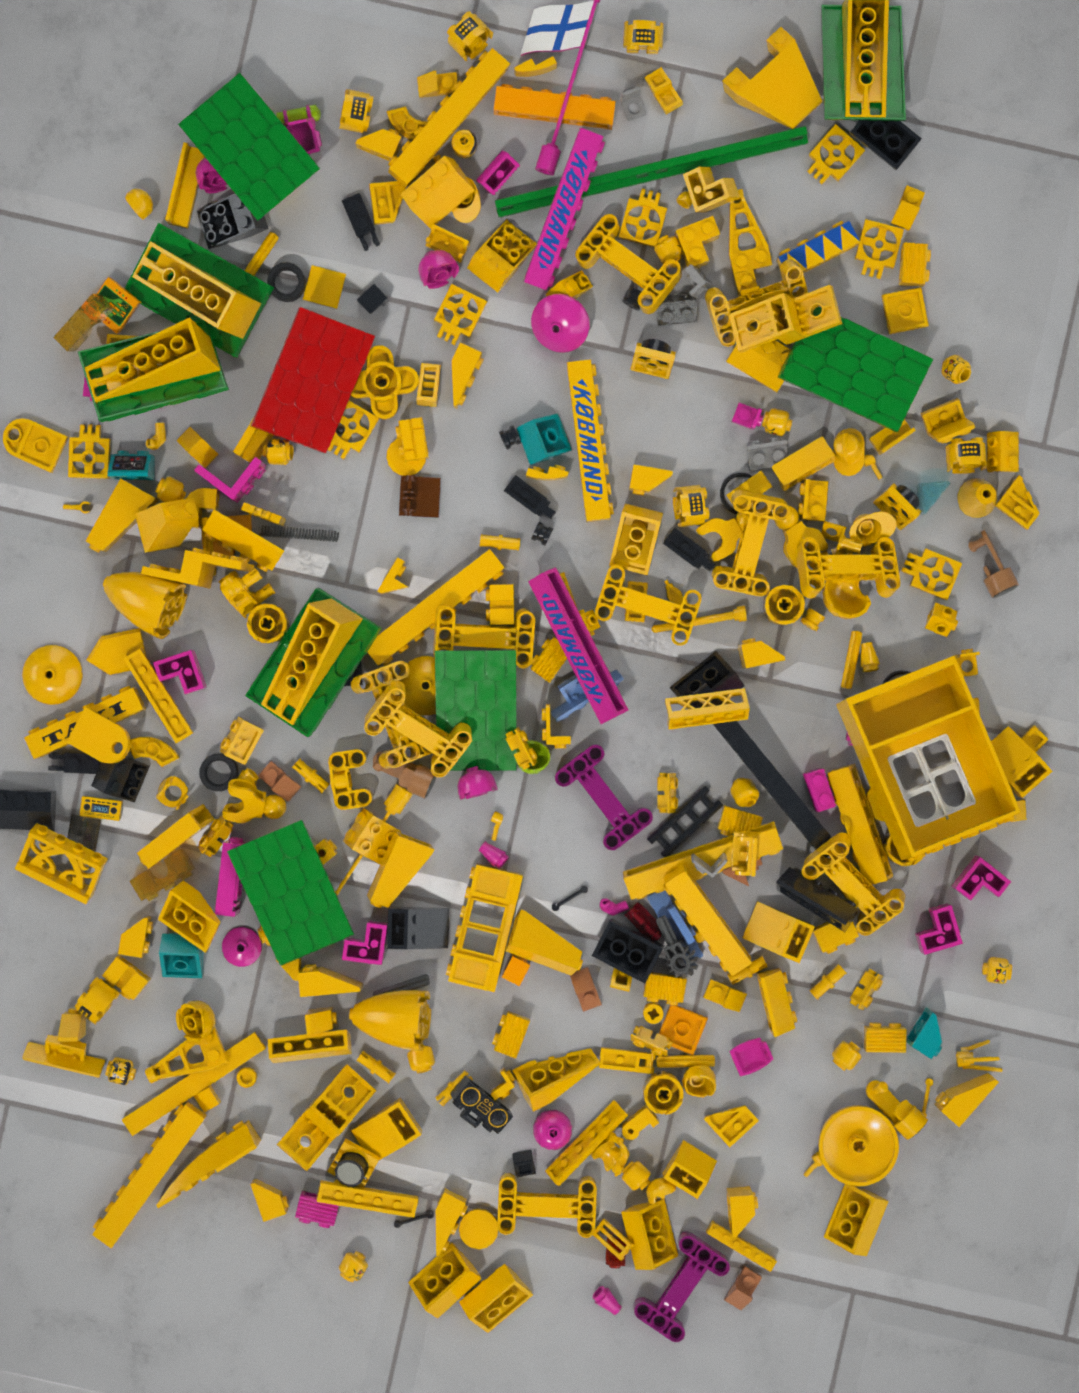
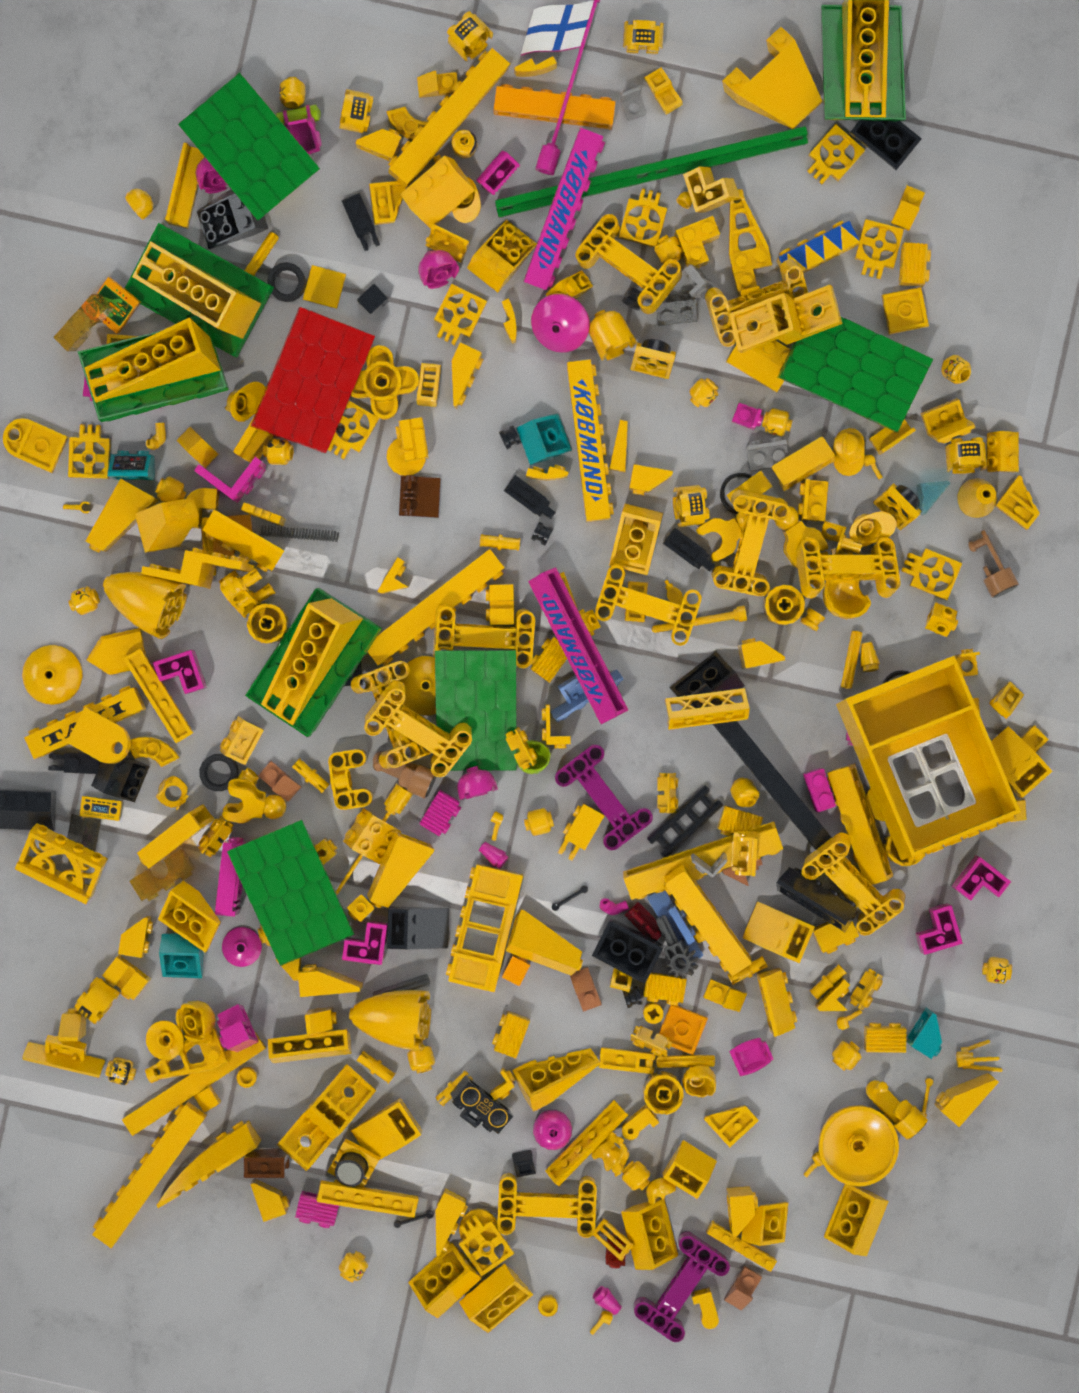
(84, 600): none -> yellow head
(157, 1043): none -> yellow dish
(236, 1029): none -> dark pink brick
(245, 401): none -> yellow piece
(266, 1163): none -> reddish brown panel
(292, 92): none -> yellow head
(360, 908): none -> yellow bracket
(440, 812): none -> dark pink brick
(475, 1232): none -> yellow piece
(510, 326): none -> yellow slope
(539, 822): none -> yellow head
(547, 1305): none -> yellow tile
(581, 829): none -> yellow hinge
(605, 1317): none -> yellow hand
(610, 334): none -> yellow cylinder
(618, 460): none -> yellow piece
(632, 997): none -> black wheel
(703, 392): none -> yellow head
(709, 1314): none -> yellow leg
(767, 1225): none -> yellow slope
(829, 1000): none -> yellow slope
(842, 1022): none -> yellow hand
(1006, 700): none -> yellow slope

